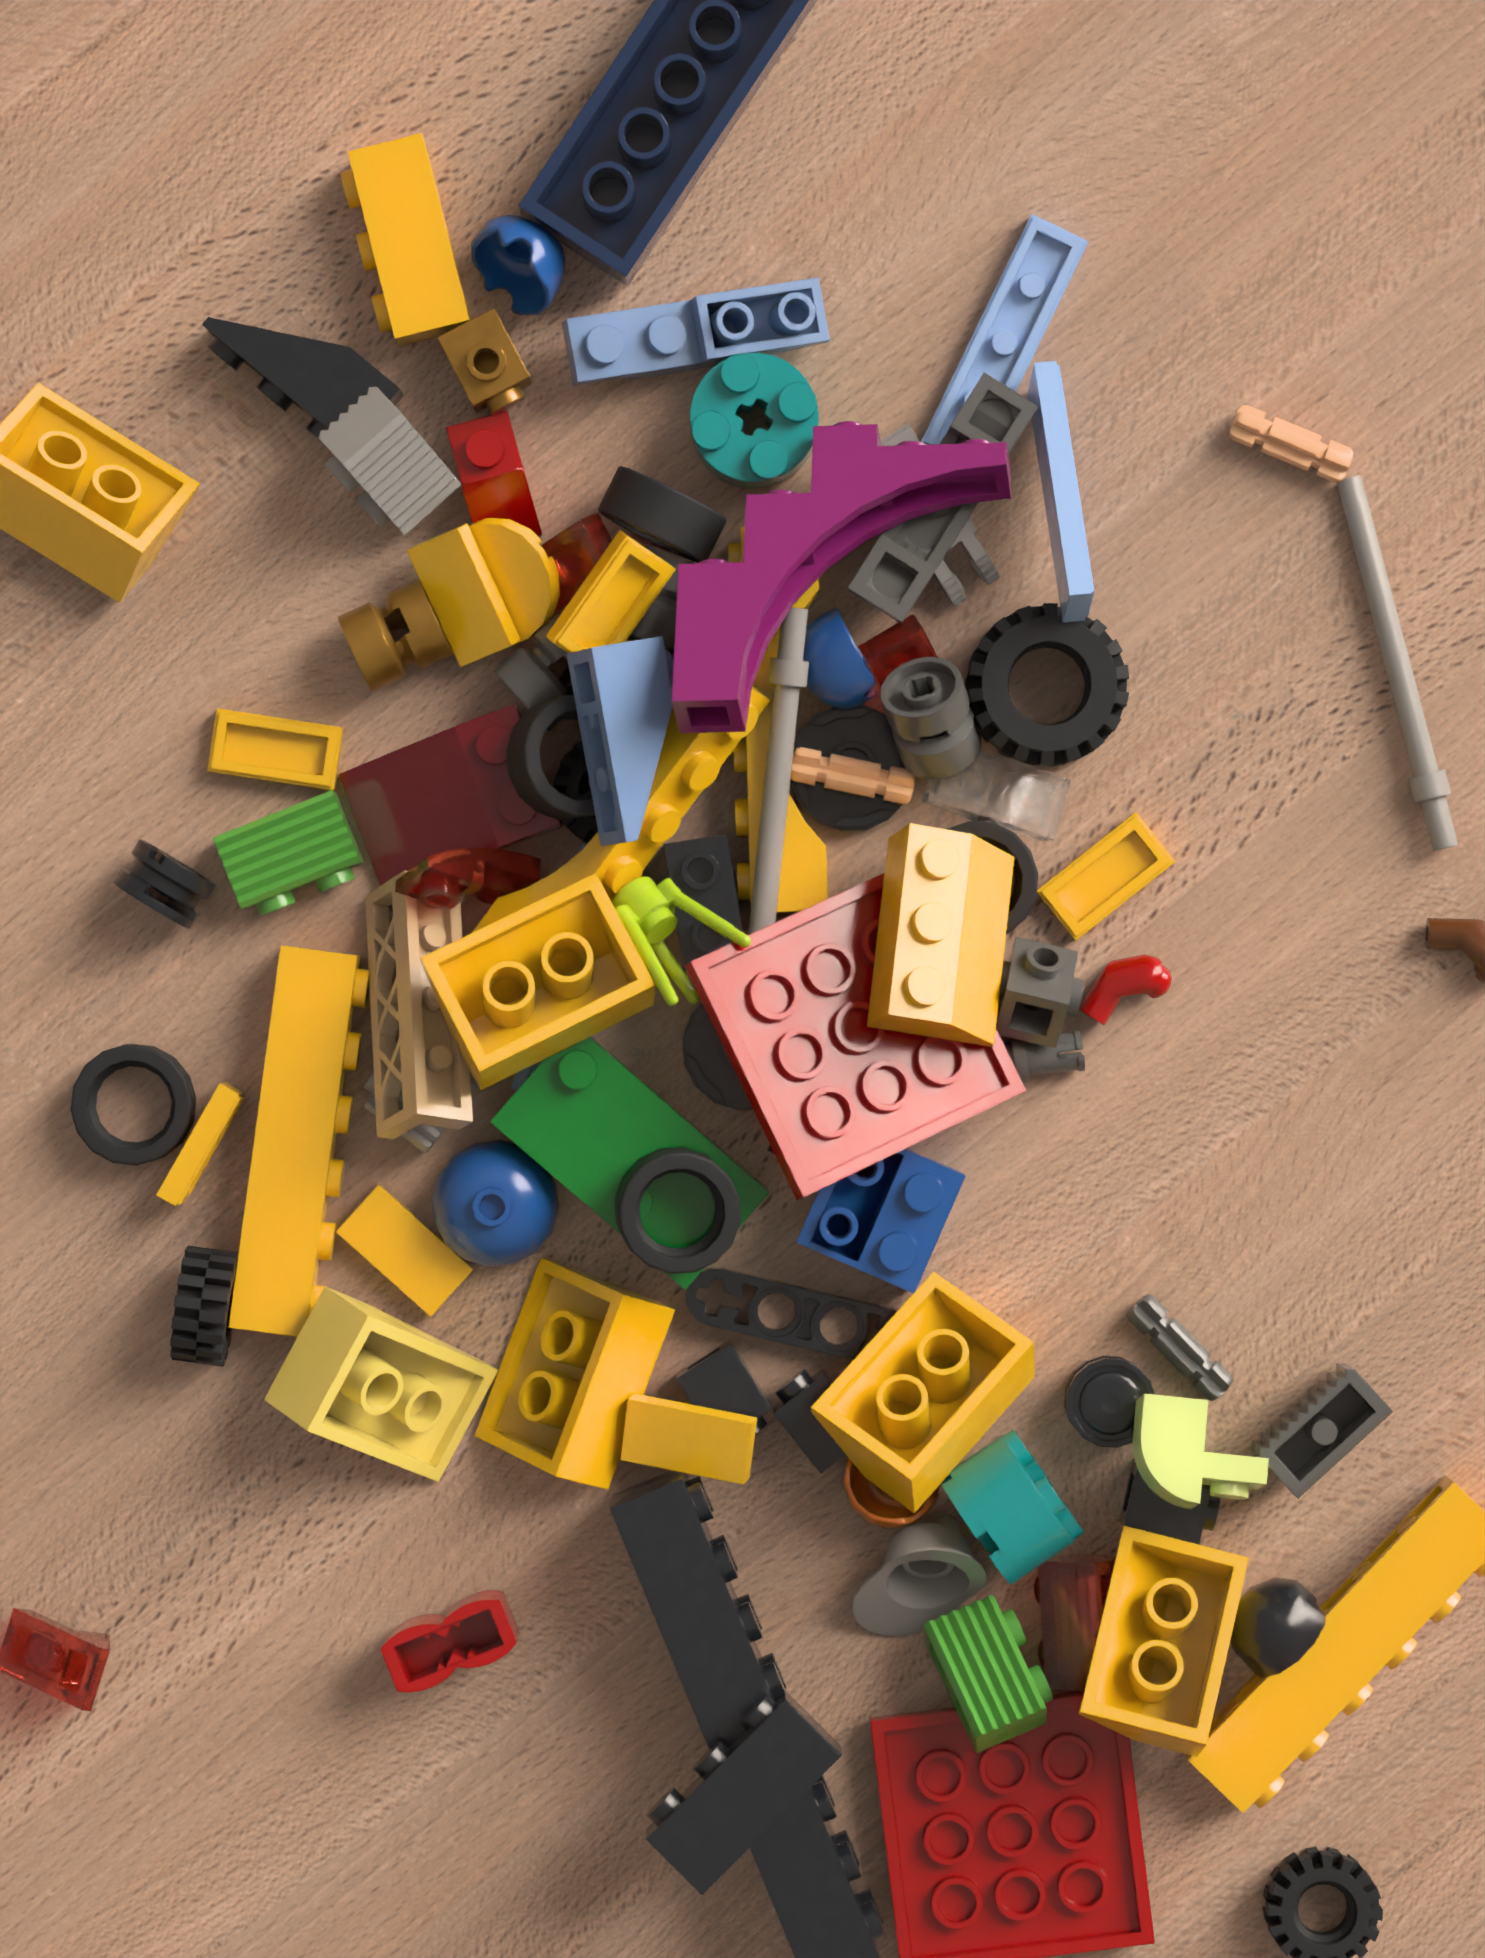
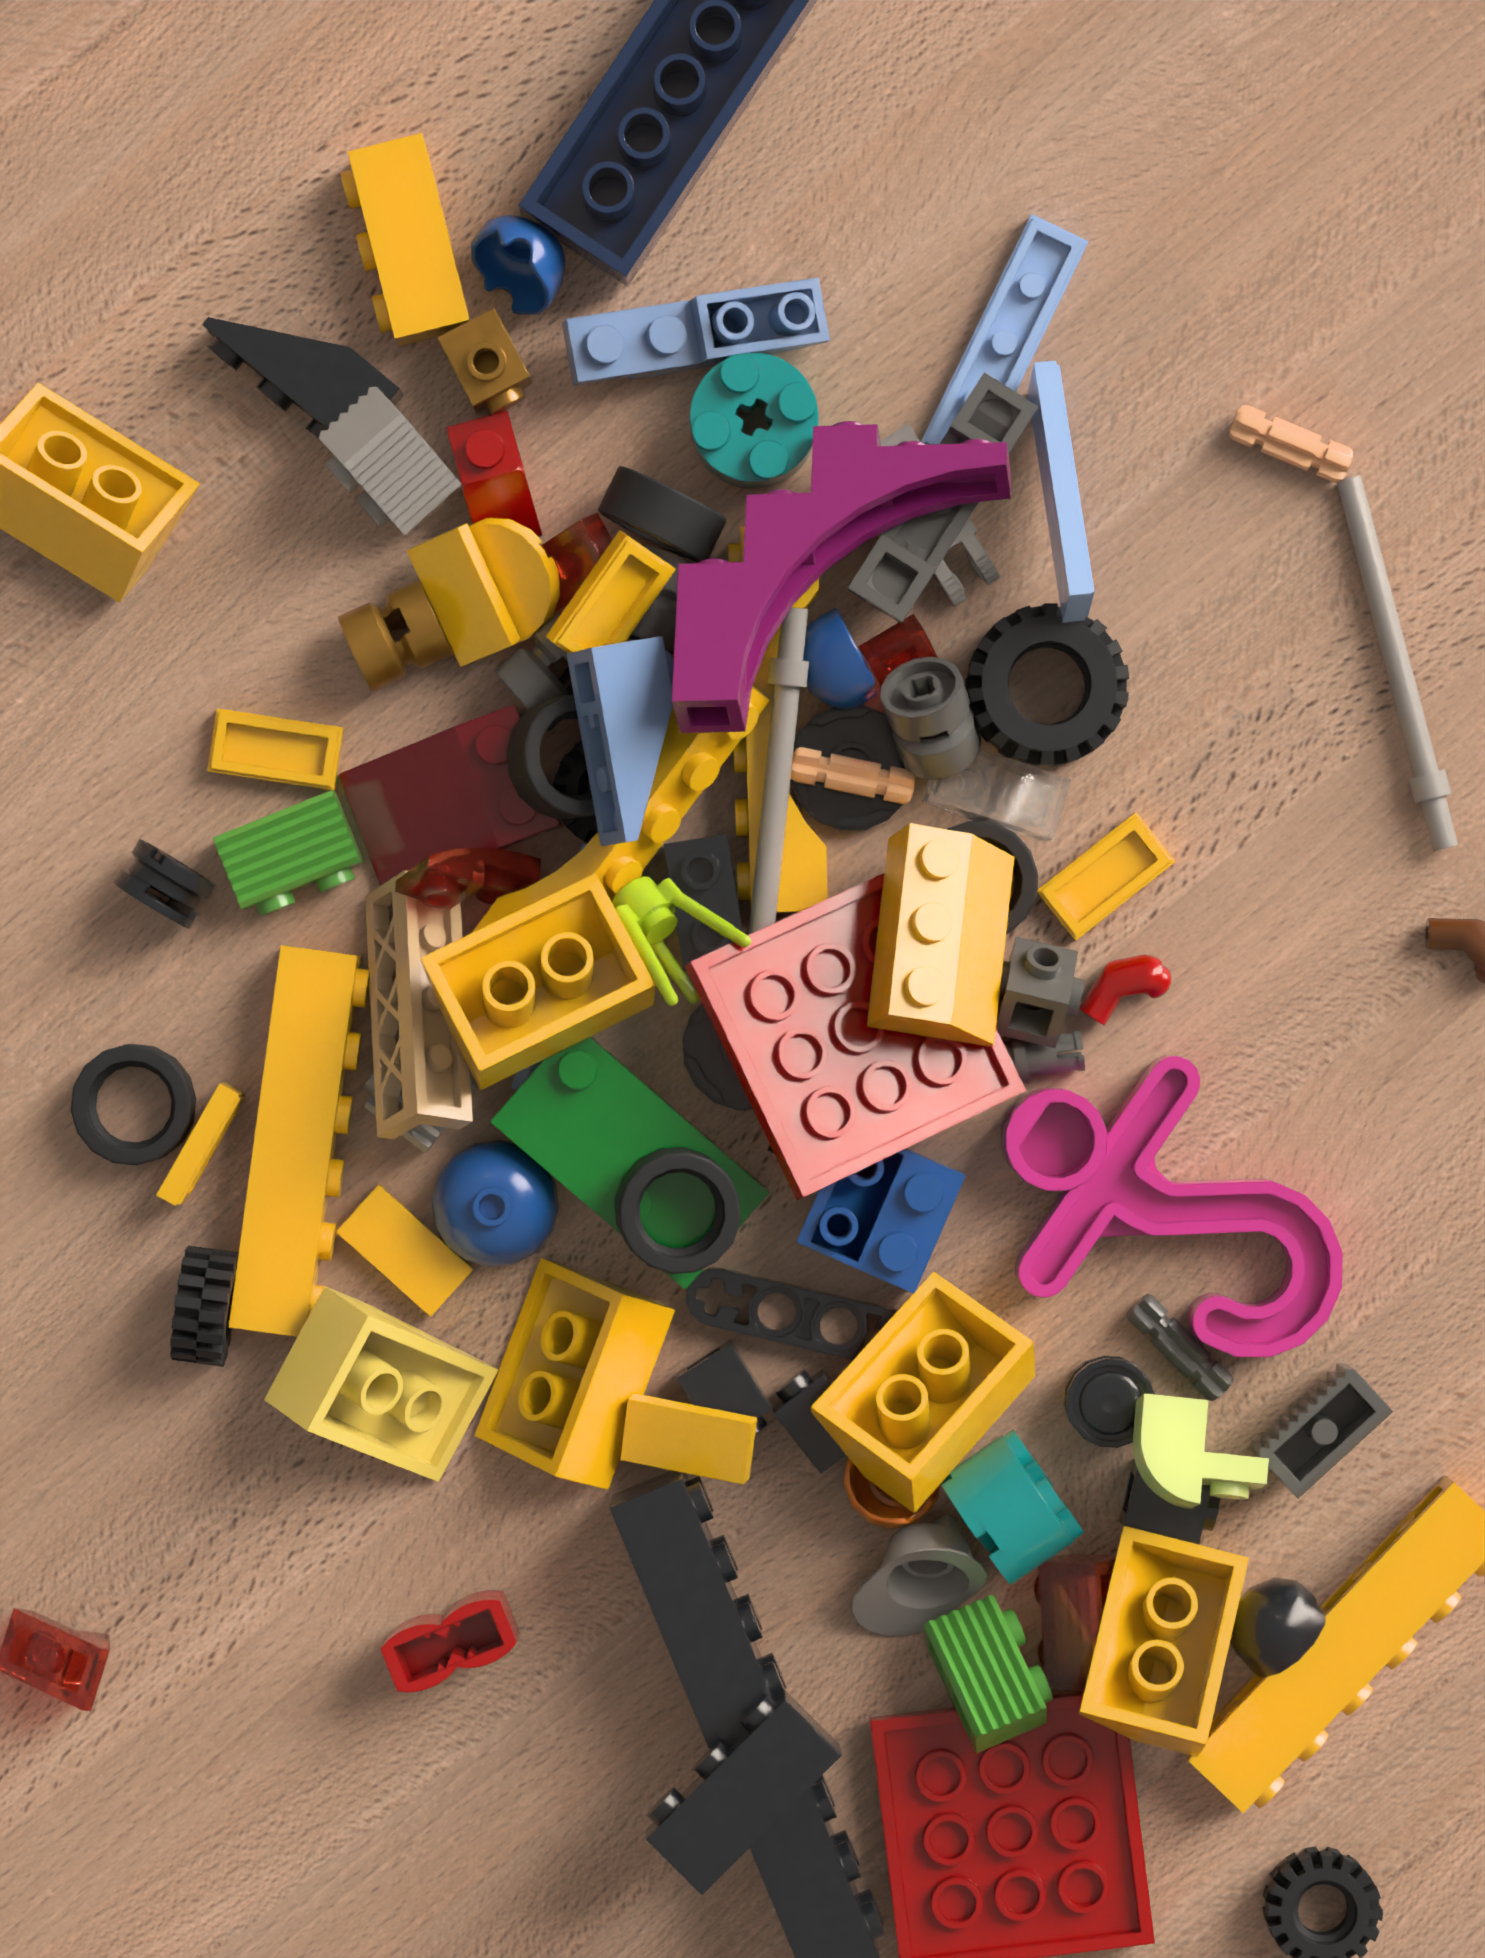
(1117, 1191): none -> dark pink piece

